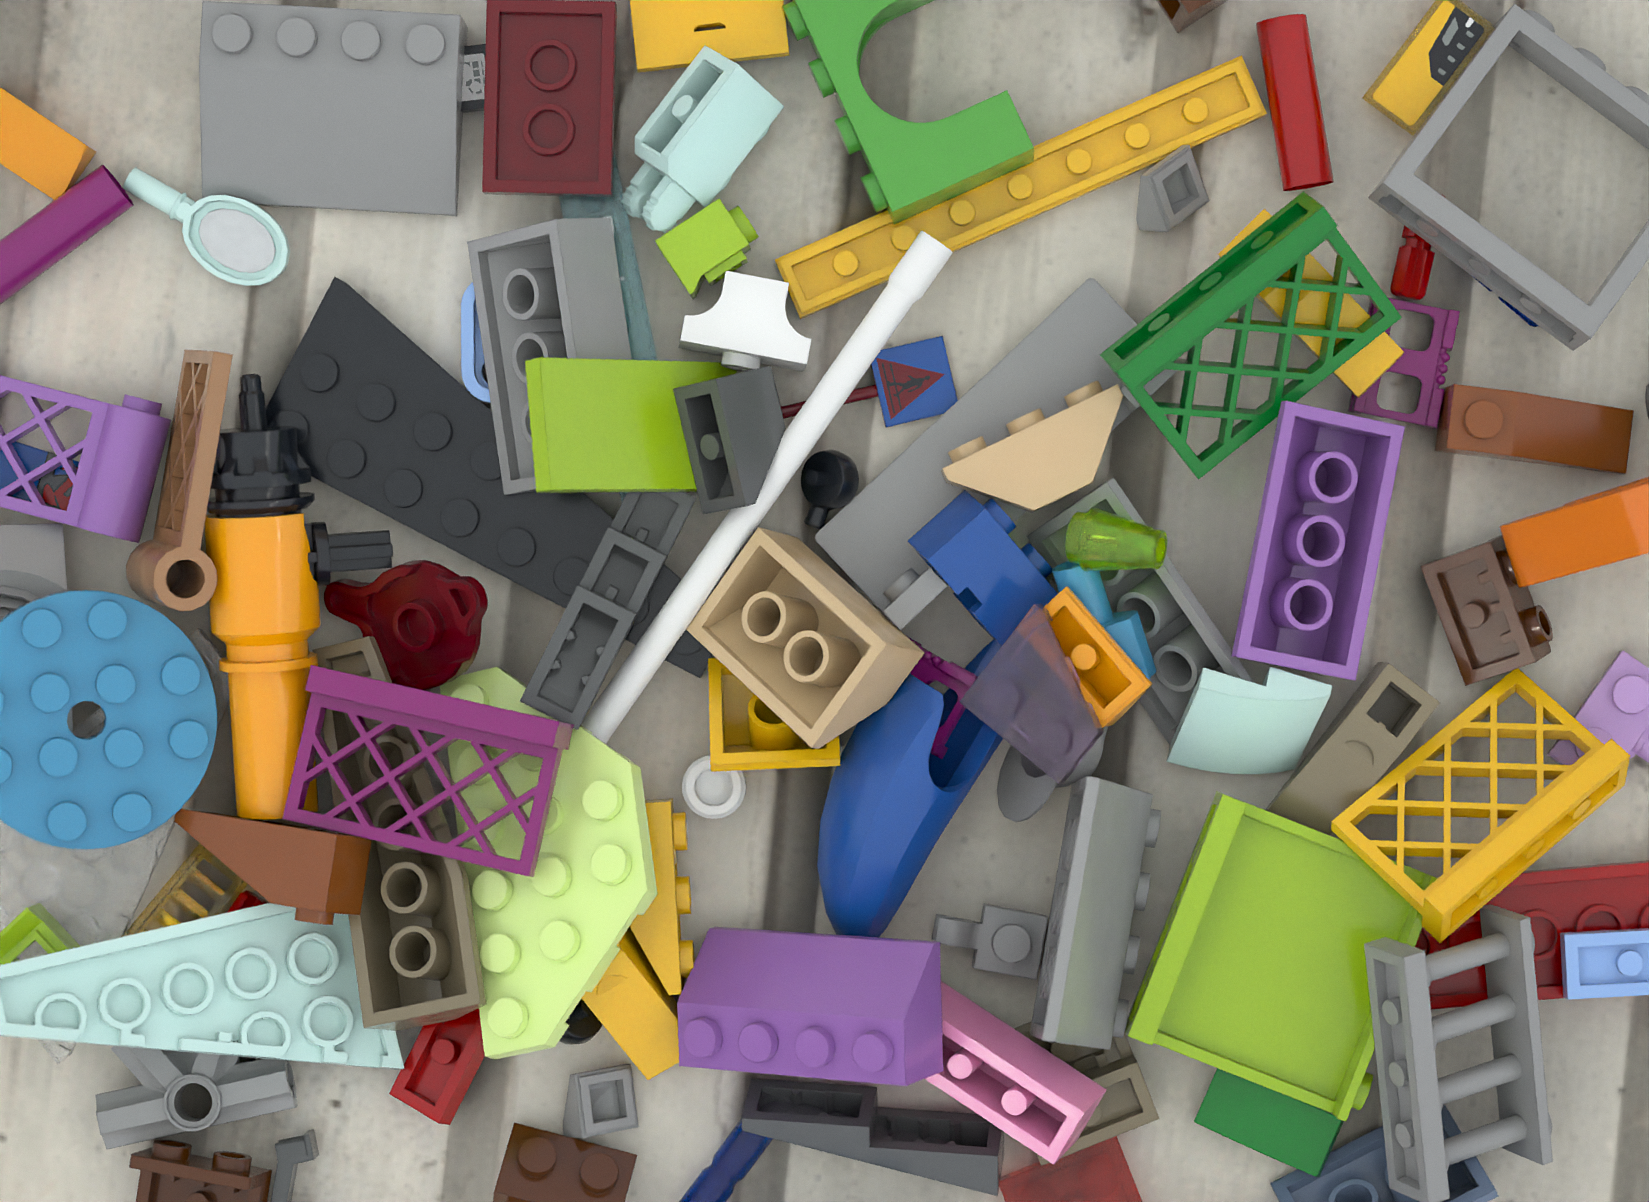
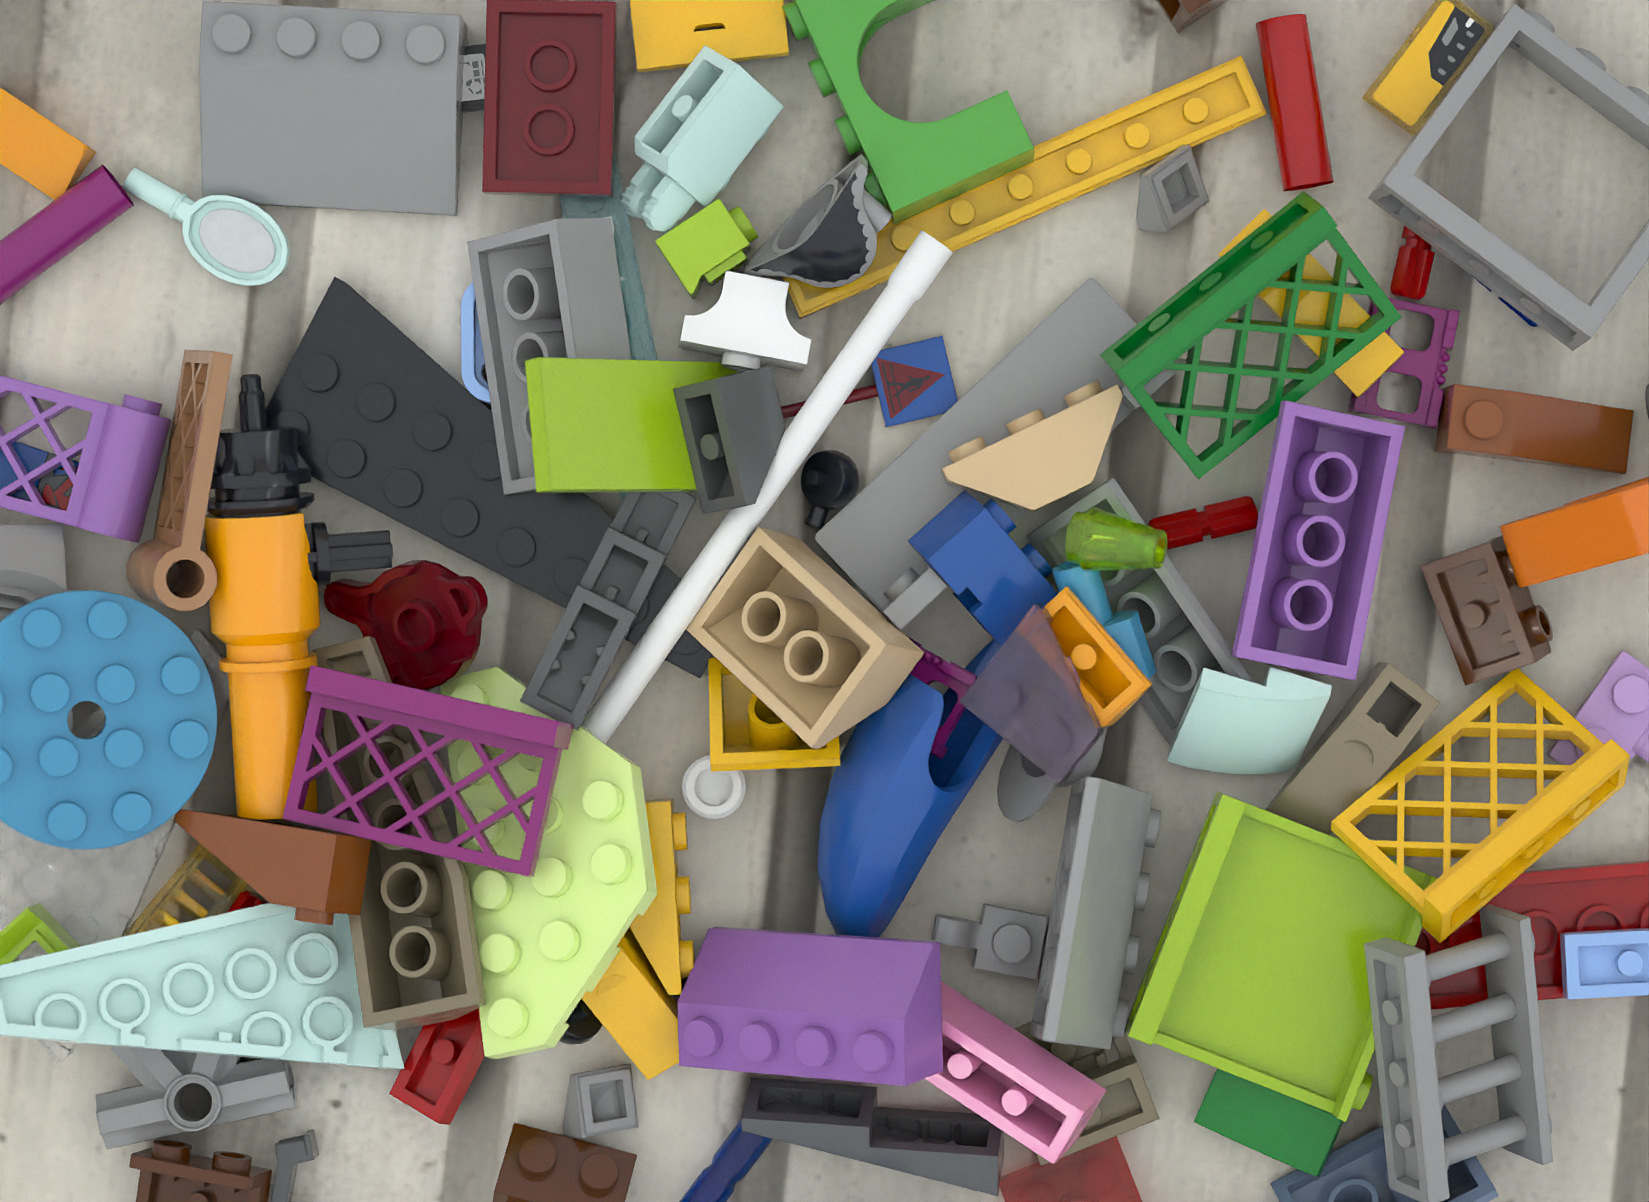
(828, 236): none -> hat
(1216, 520): none -> red piece

